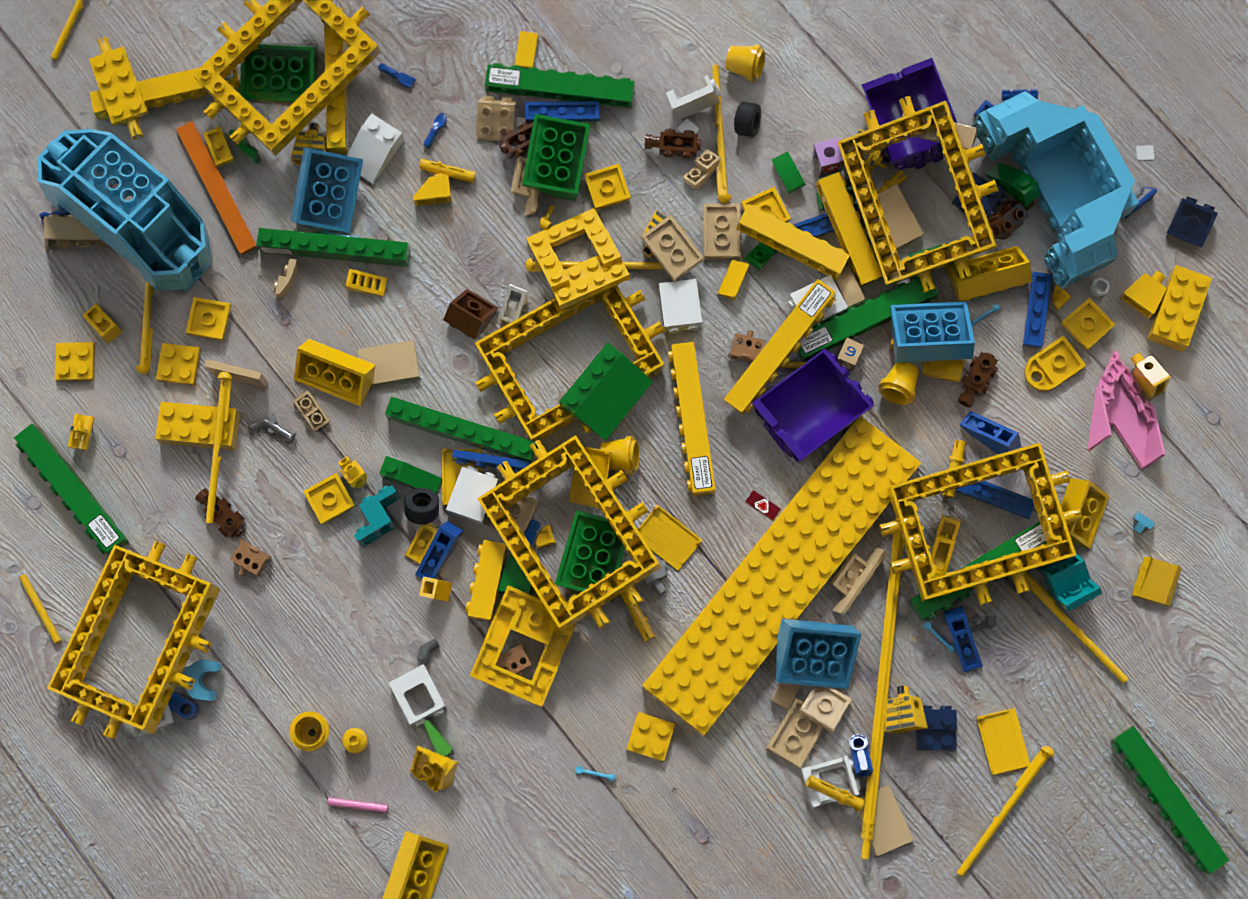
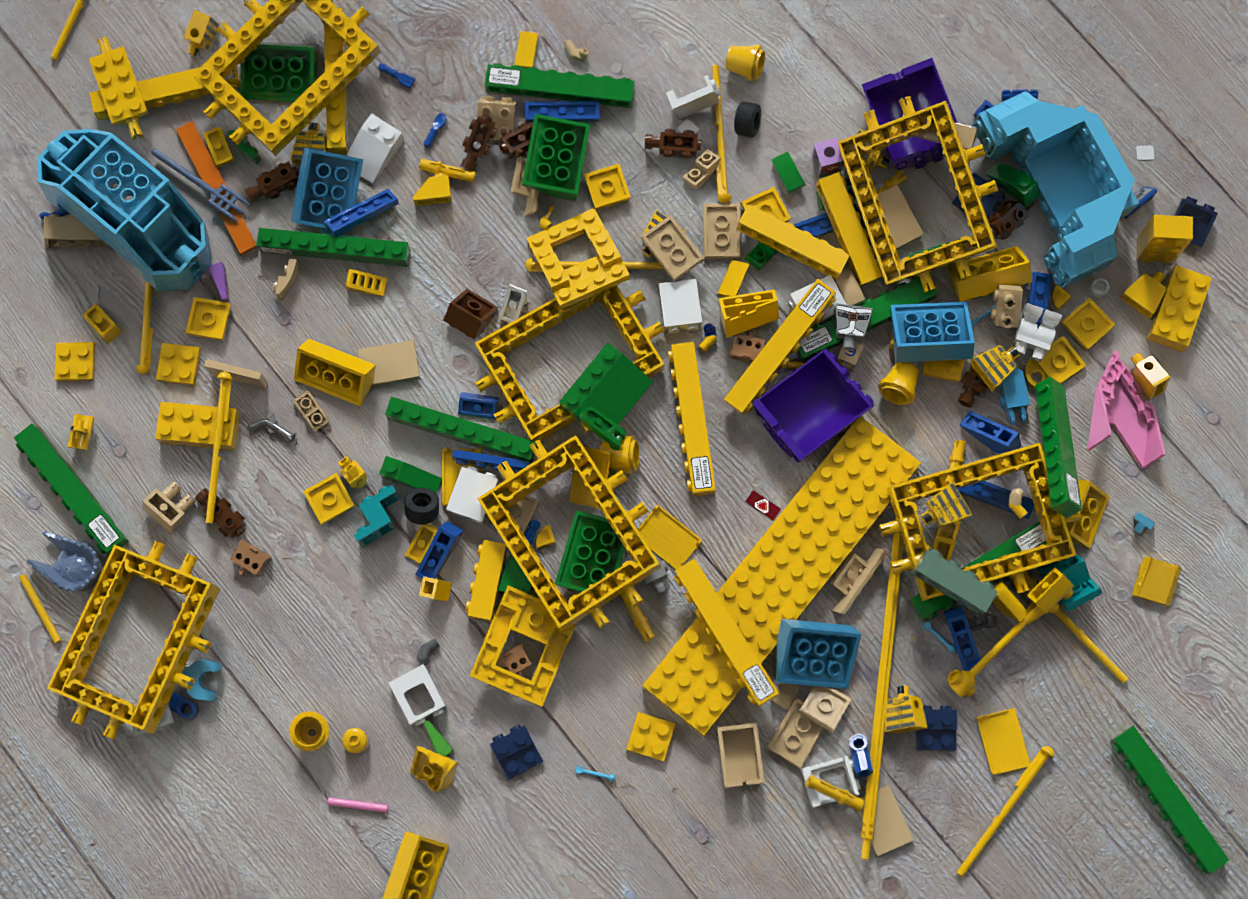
(75, 567): none -> sand blue piece
(163, 510): none -> tan brick
(200, 32): none -> yellow torso
(215, 193): none -> sand blue piece
(219, 276): none -> medium lavender slope
(278, 182): none -> reddish brown brick
(361, 212): none -> blue plate
(478, 405): none -> blue slope
(480, 136): none -> reddish brown brick
(516, 751): none -> dark blue plate
(579, 54): none -> tan arm
(603, 427): none -> green plate
(710, 337): none -> arm
(726, 632): none -> yellow brick
(740, 755): none -> tan piece
(747, 311): none -> yellow wedge
(851, 323): none -> torso
(946, 507): none -> torso
(954, 582): none -> sand green brick
(995, 365): none -> yellow torso
(1007, 305): none -> tan brick
(1008, 603): none -> yellow brick
(1014, 396): none -> dark azure hinge
(1015, 502): none -> arm
(1036, 338): none -> white hips
(1044, 600): none -> yellow bar
(1058, 448): none -> green brick
(1164, 238): none -> yellow brick

